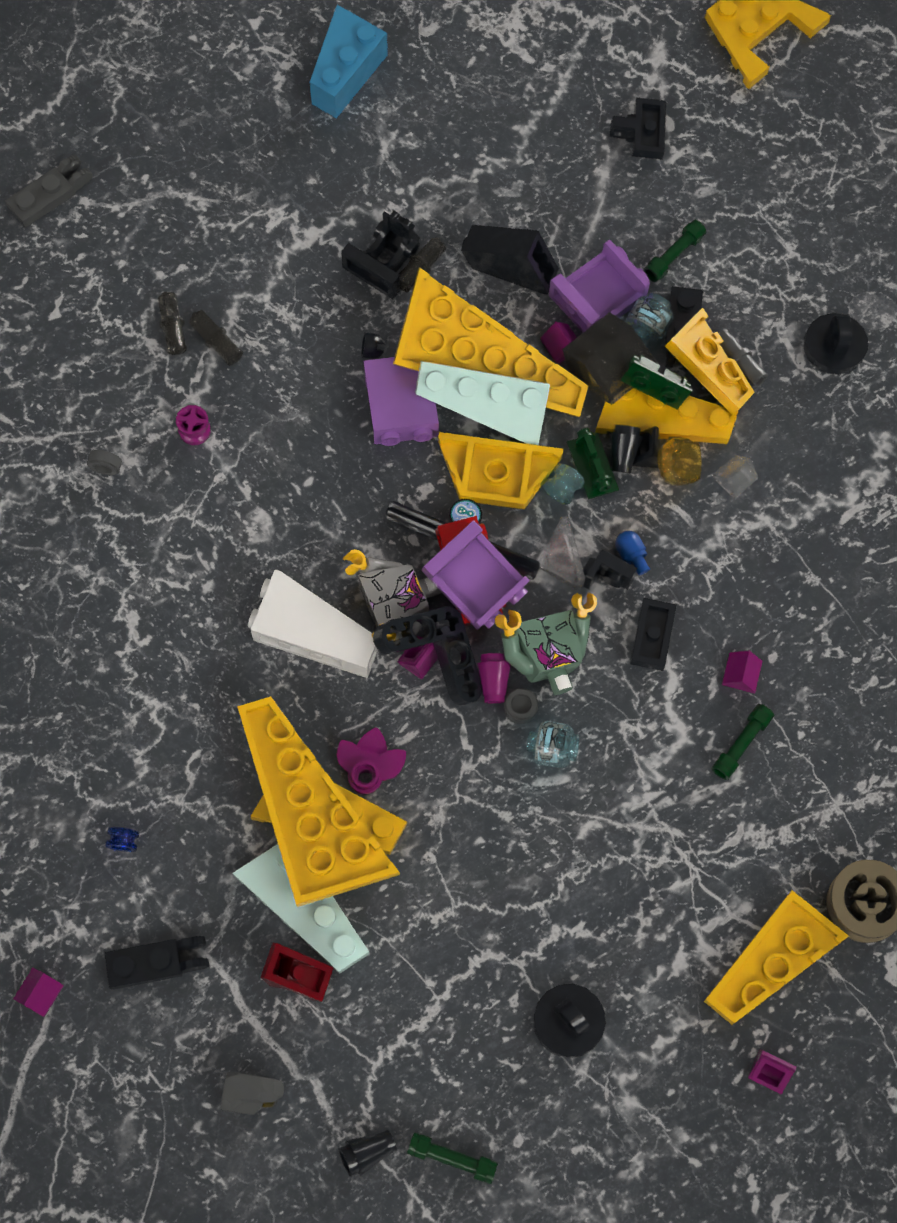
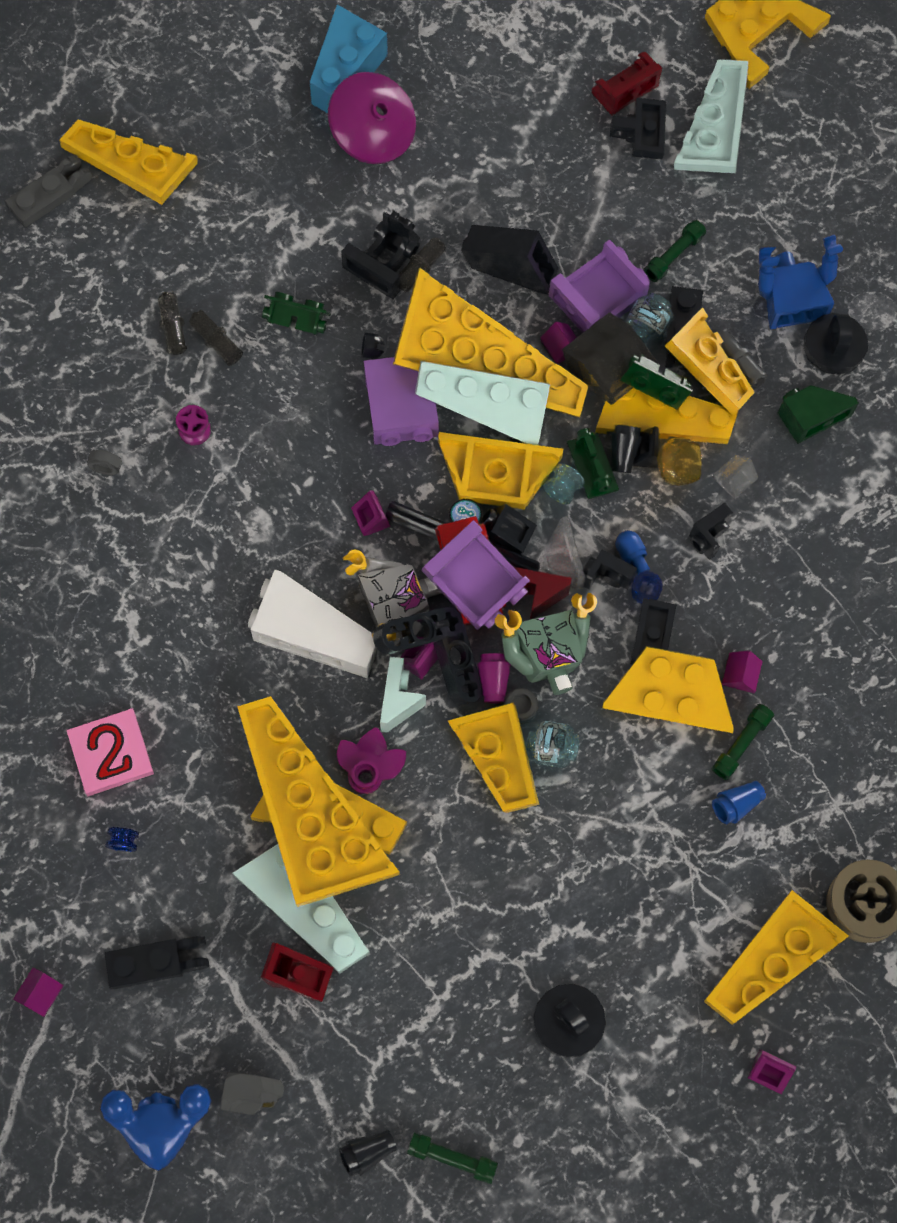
(110, 752): none -> bright pink tile
(139, 165): none -> yellow wing
(157, 1125): none -> blue head
(283, 309): none -> dark green hinge
(361, 128): none -> magenta dish
(370, 514): none -> magenta slope
(396, 703): none -> light aqua slope
(499, 752): none -> yellow wing
(508, 527): none -> black bracket
(546, 588): none -> dark red slope
(628, 84): none -> dark red hinge
(649, 577): none -> clear blue bush
(673, 689): none -> yellow wing
(708, 528): none -> black bracket
(716, 127): none -> light aqua wing
(737, 802): none -> blue cone
(797, 291): none -> blue torso
(814, 410): none -> dark green slope

